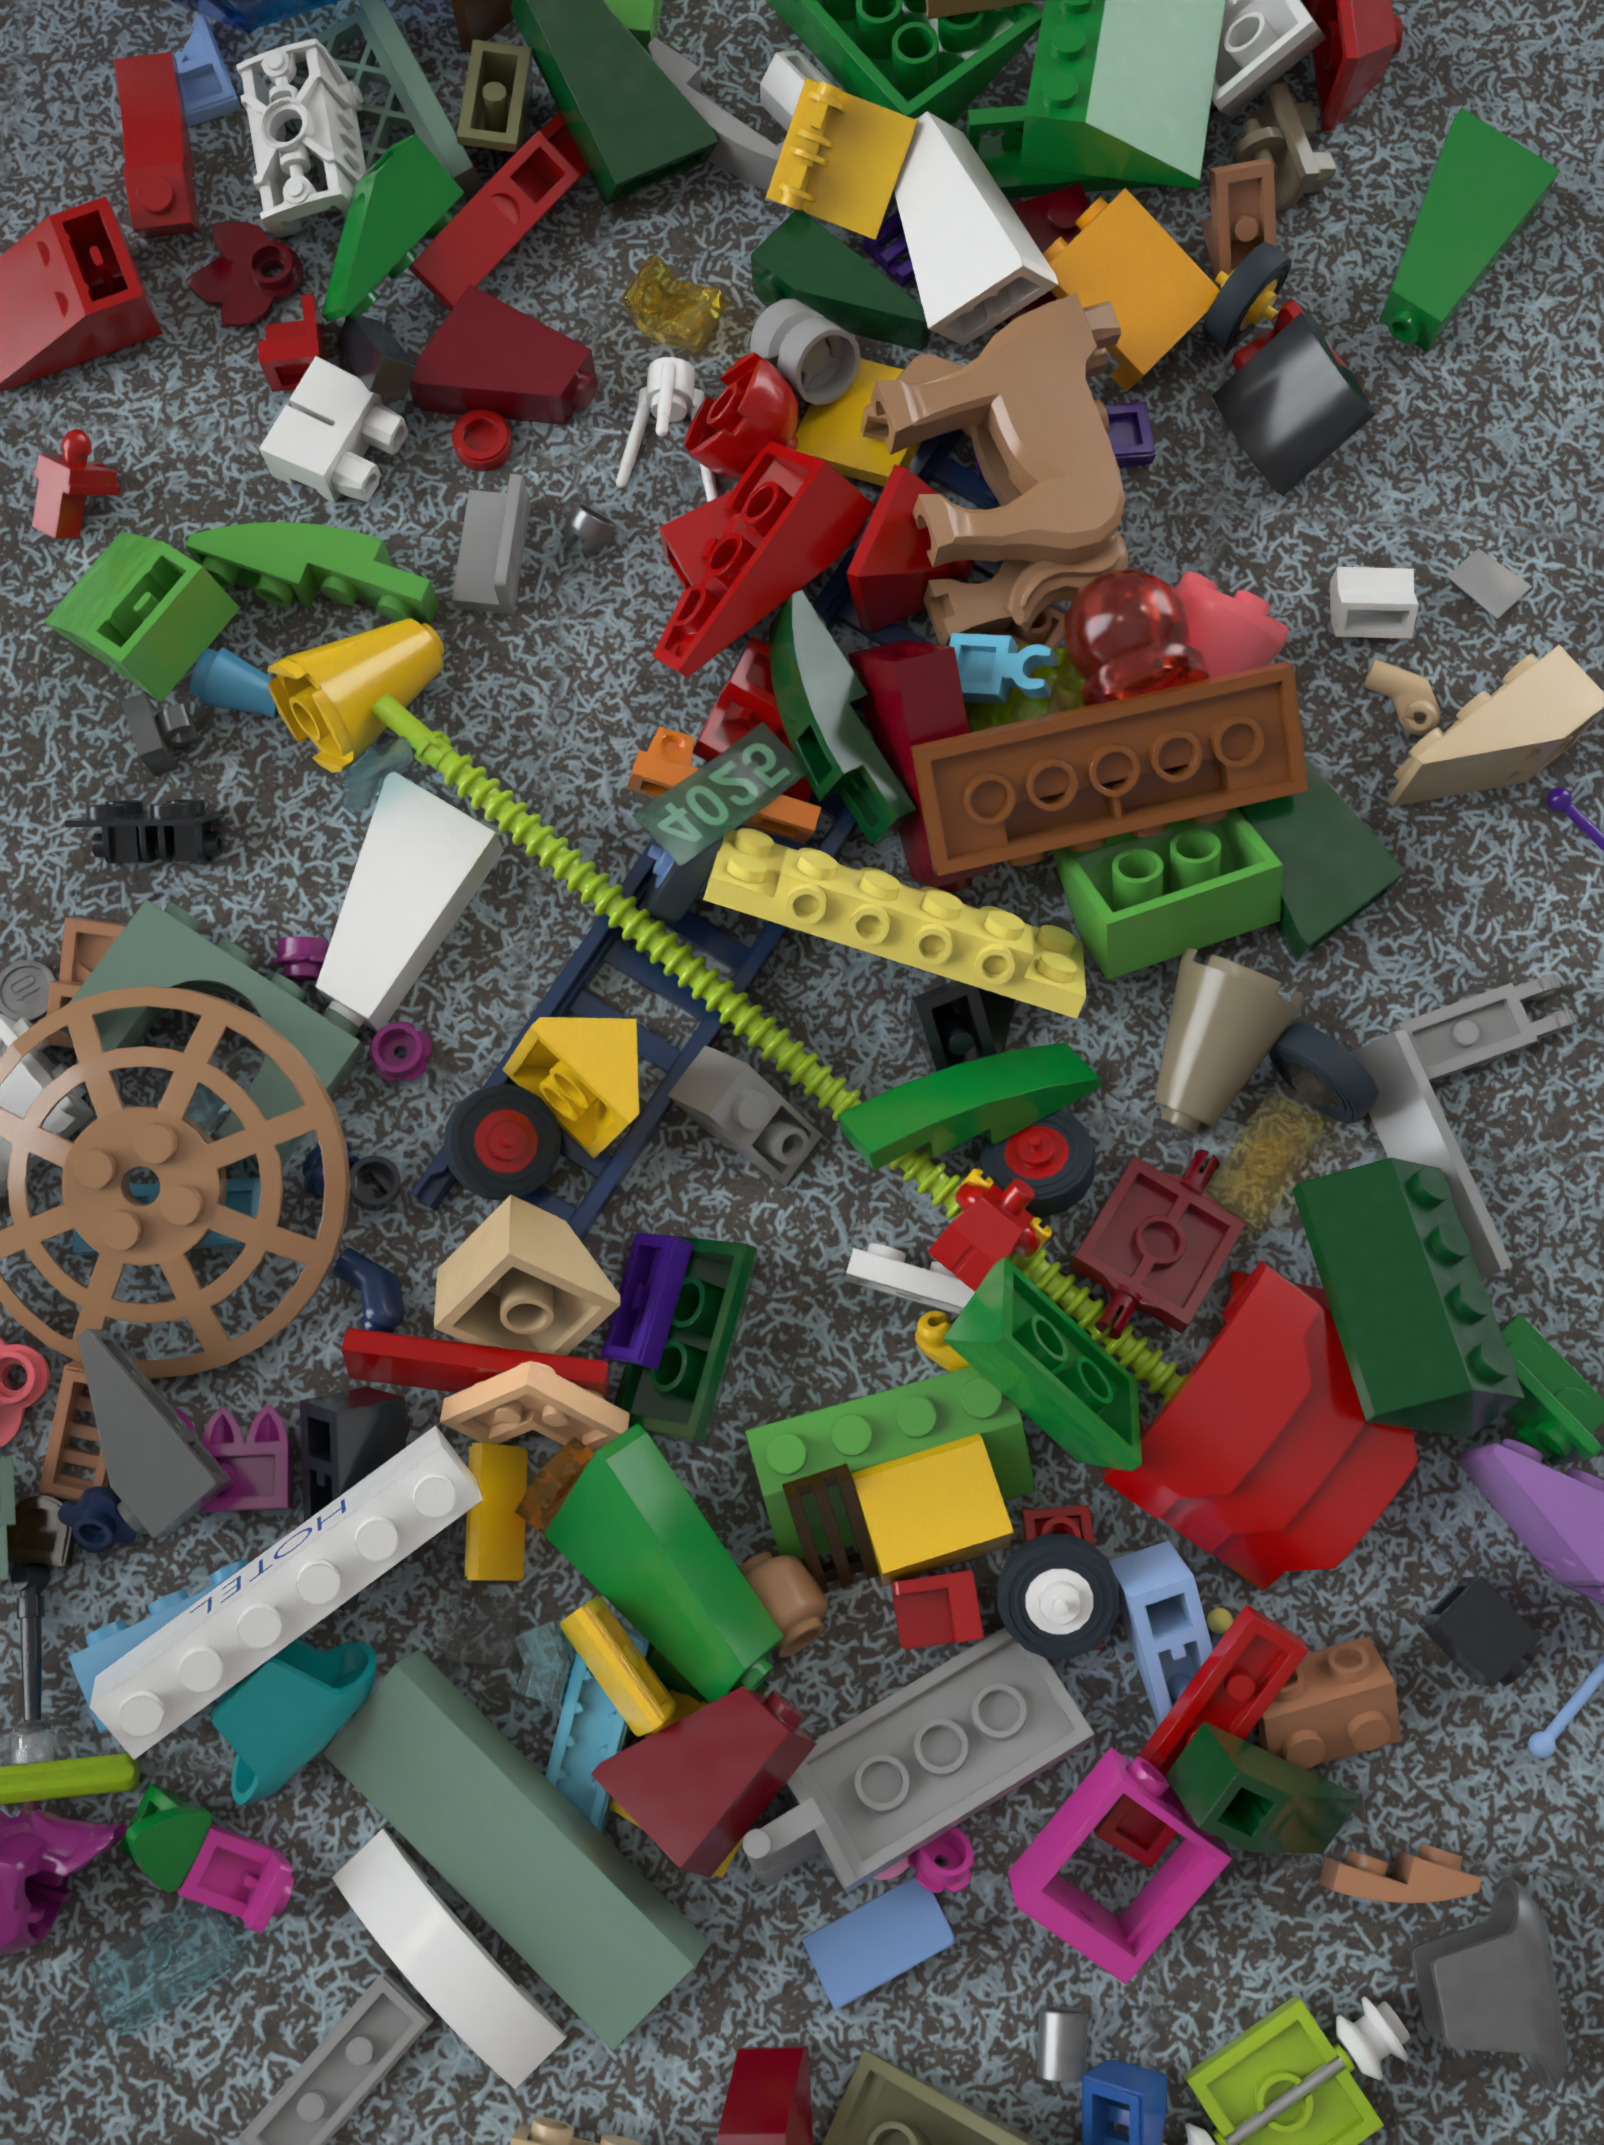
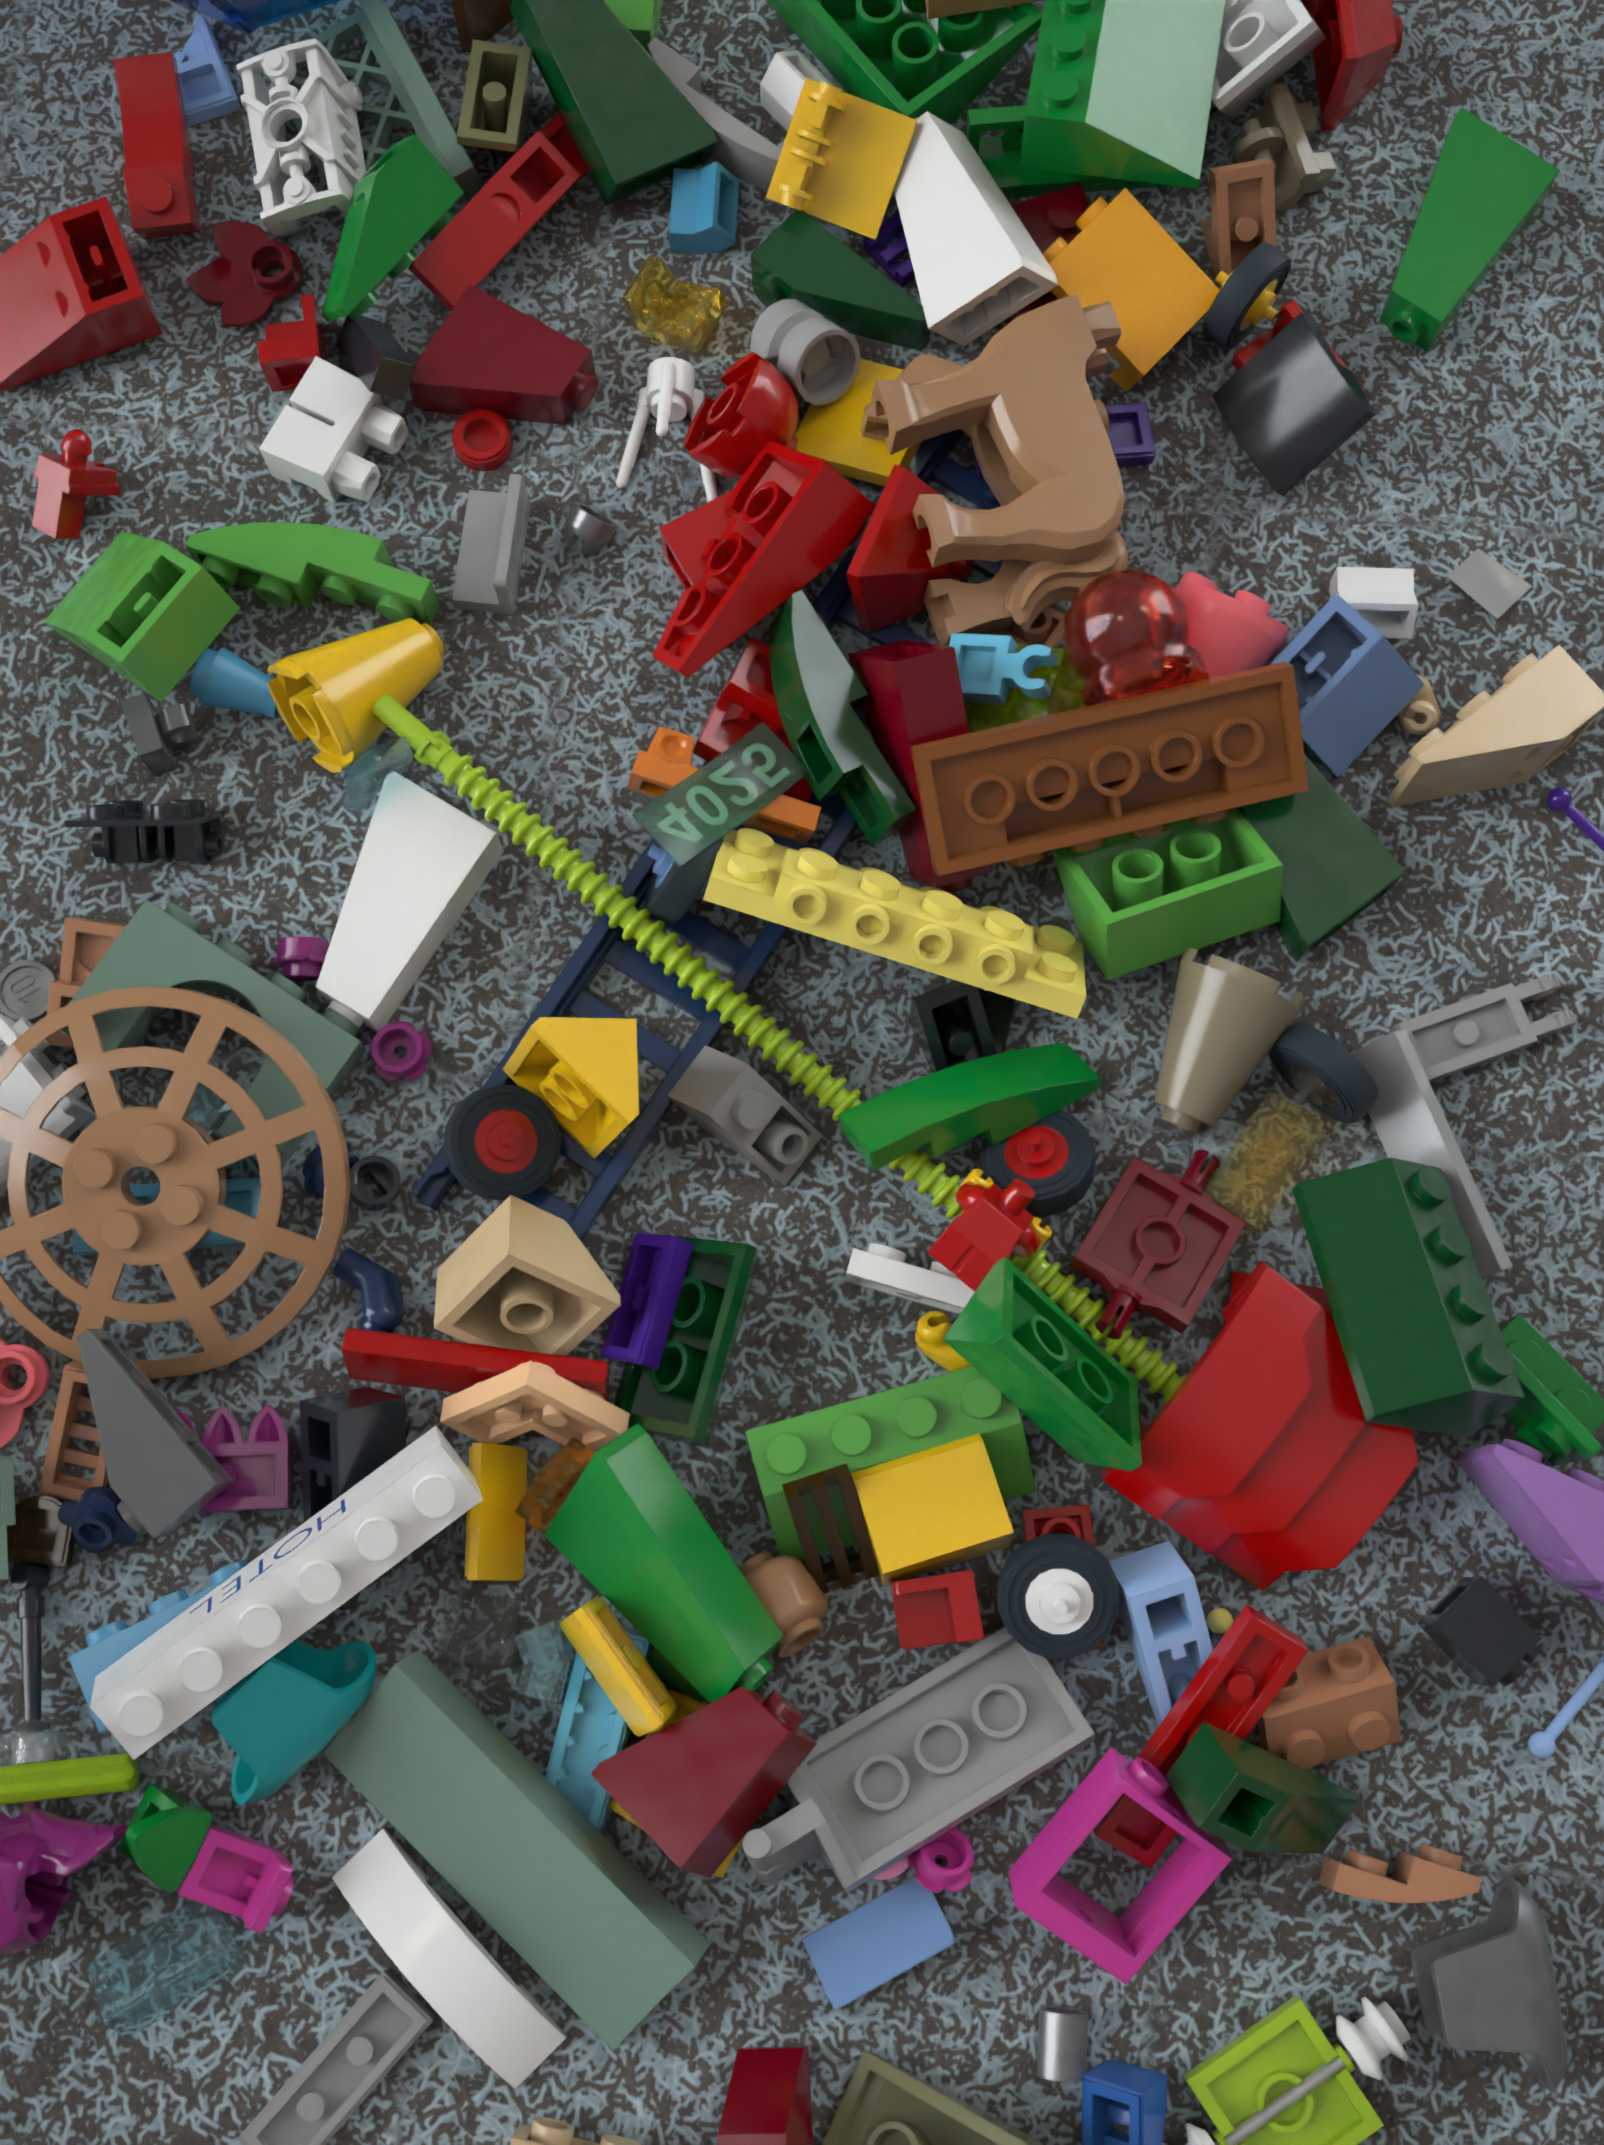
(703, 209): none -> dark azure piece
(1346, 683): none -> medium blue slope

